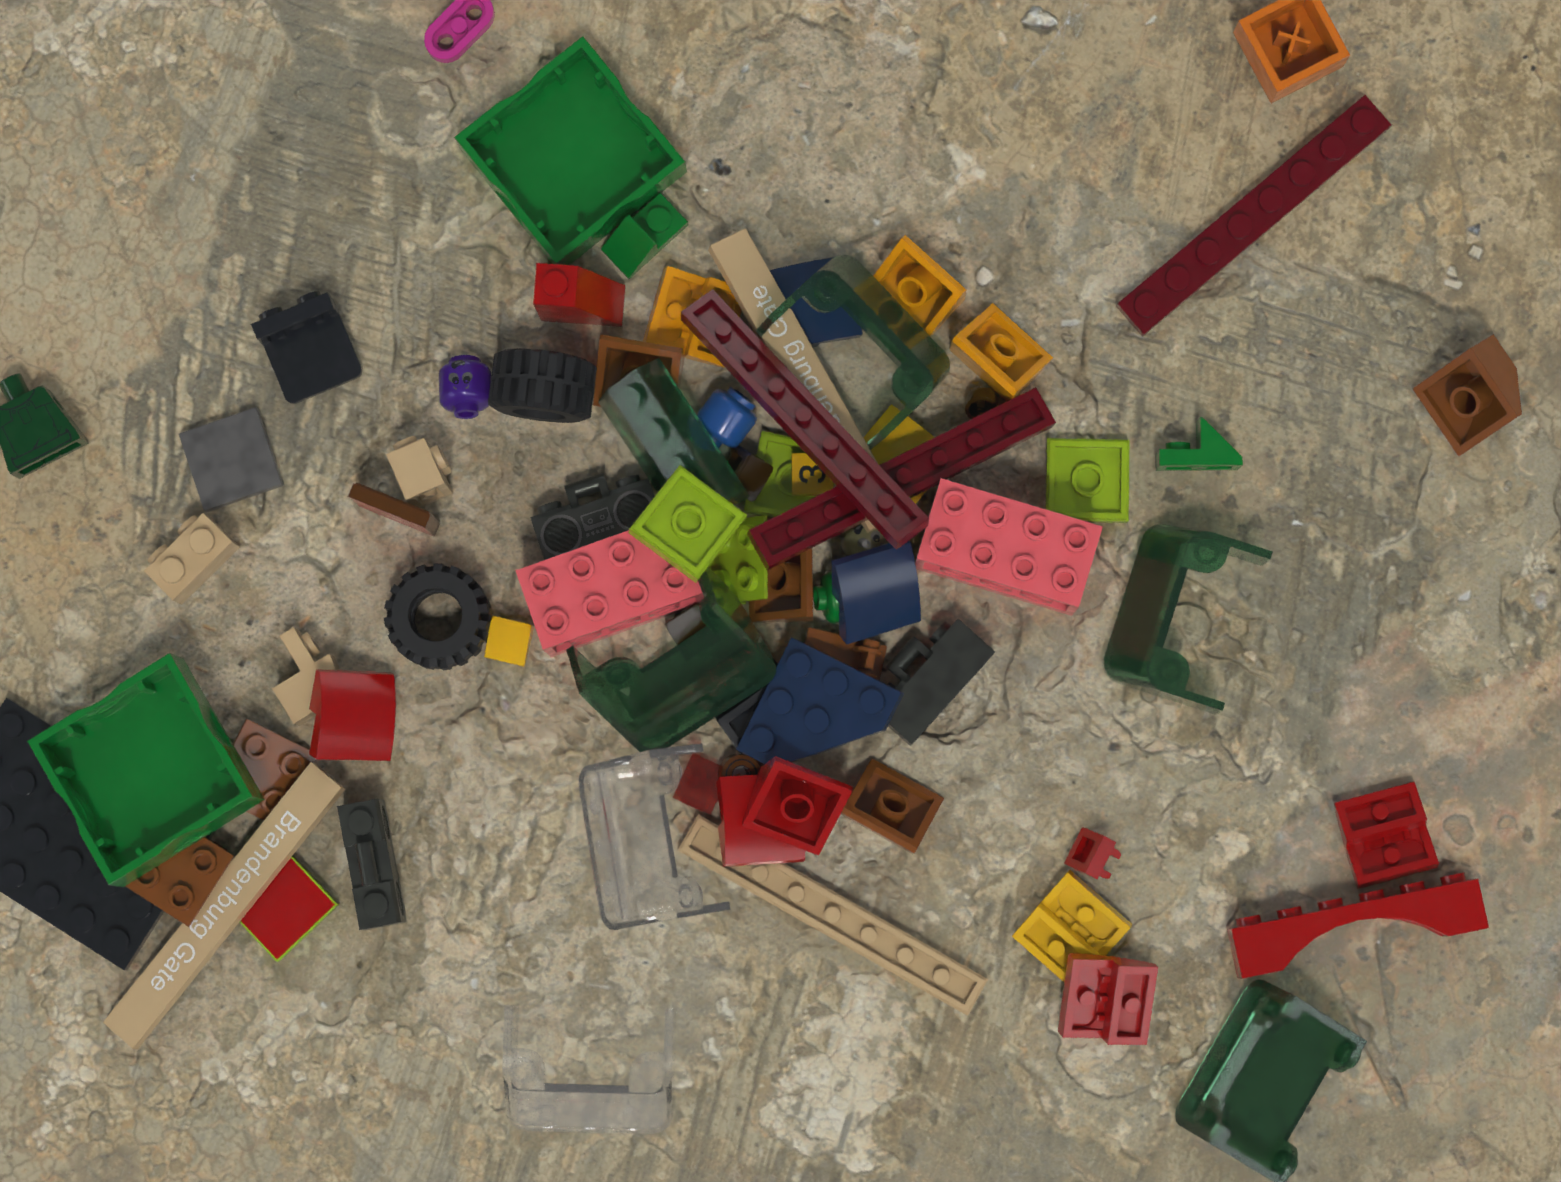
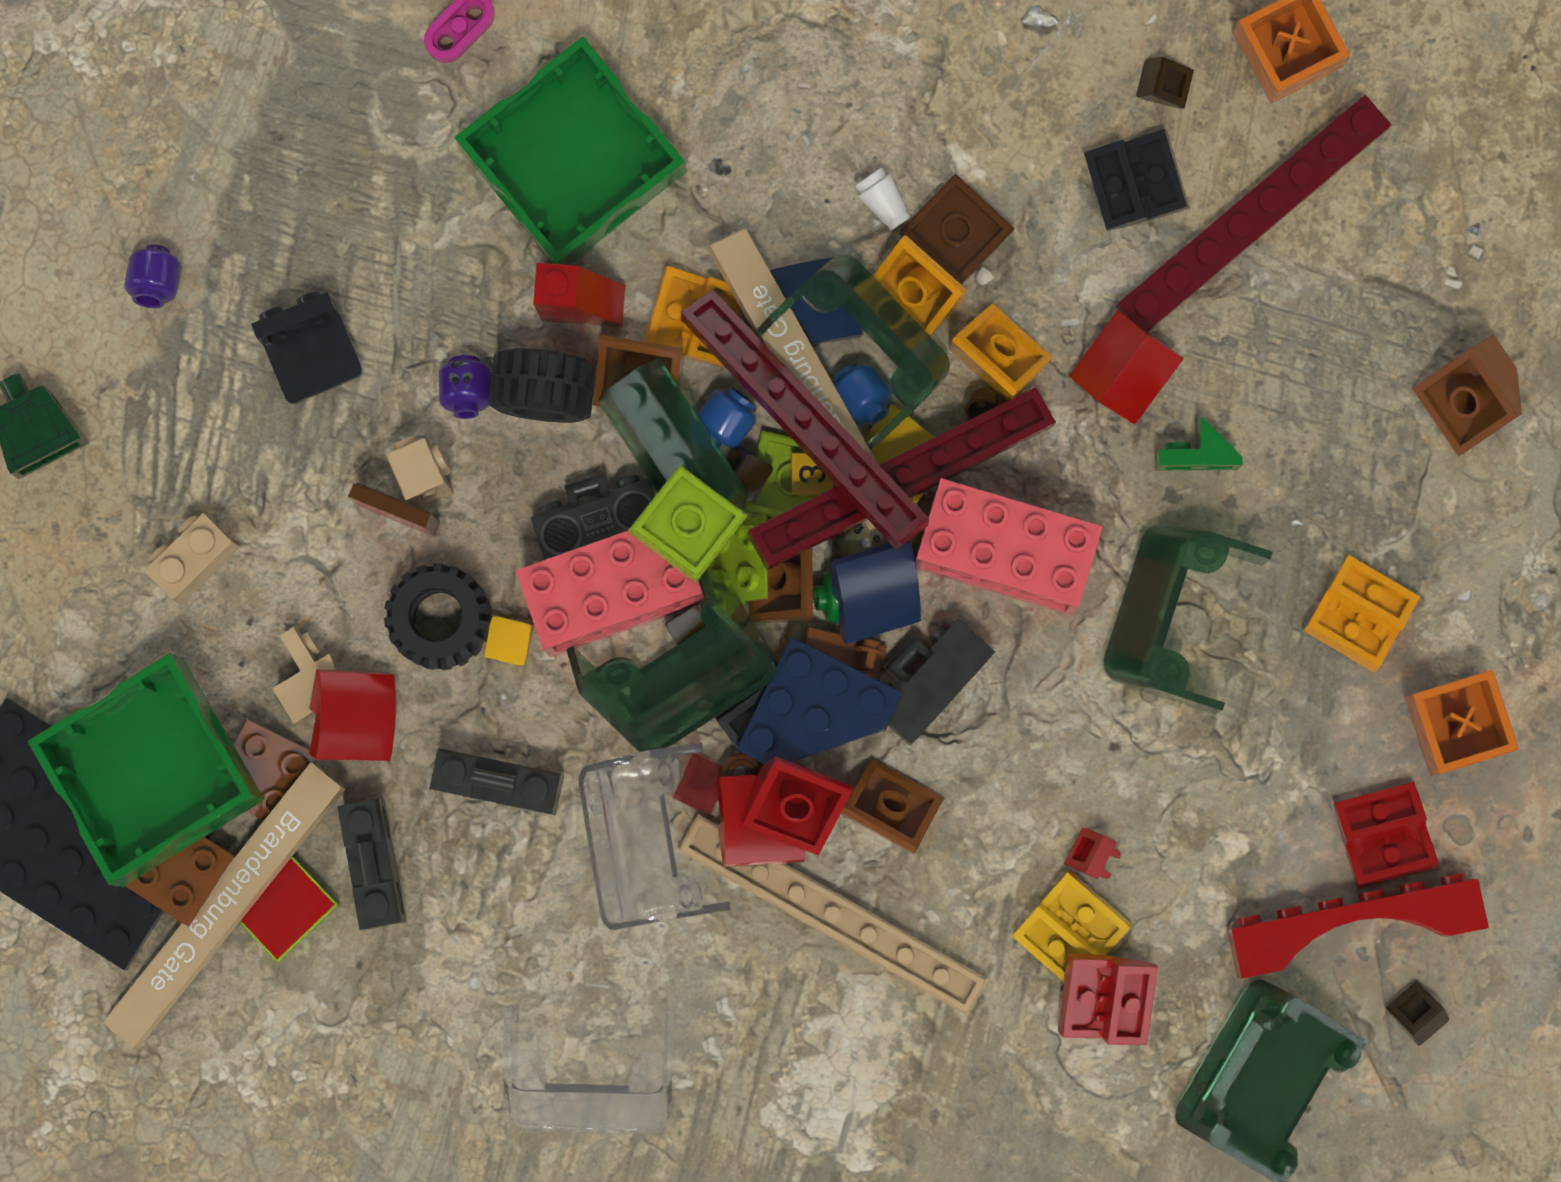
(152, 276): none -> dark purple head
(231, 459): flat silver tile -> none
(496, 781): none -> pearl dark grey piece
(643, 235): green slope -> none
(863, 393): none -> blue head
(883, 198): none -> white cone
(958, 229): none -> reddish brown tile
(1088, 479): lime tile -> none
(1126, 367): none -> red slope
(1136, 180): none -> black slope
(1165, 82): none -> dark brown slope
(1361, 613): none -> light orange slope
(1418, 1013): none -> dark brown slope
(1461, 723): none -> orange brick

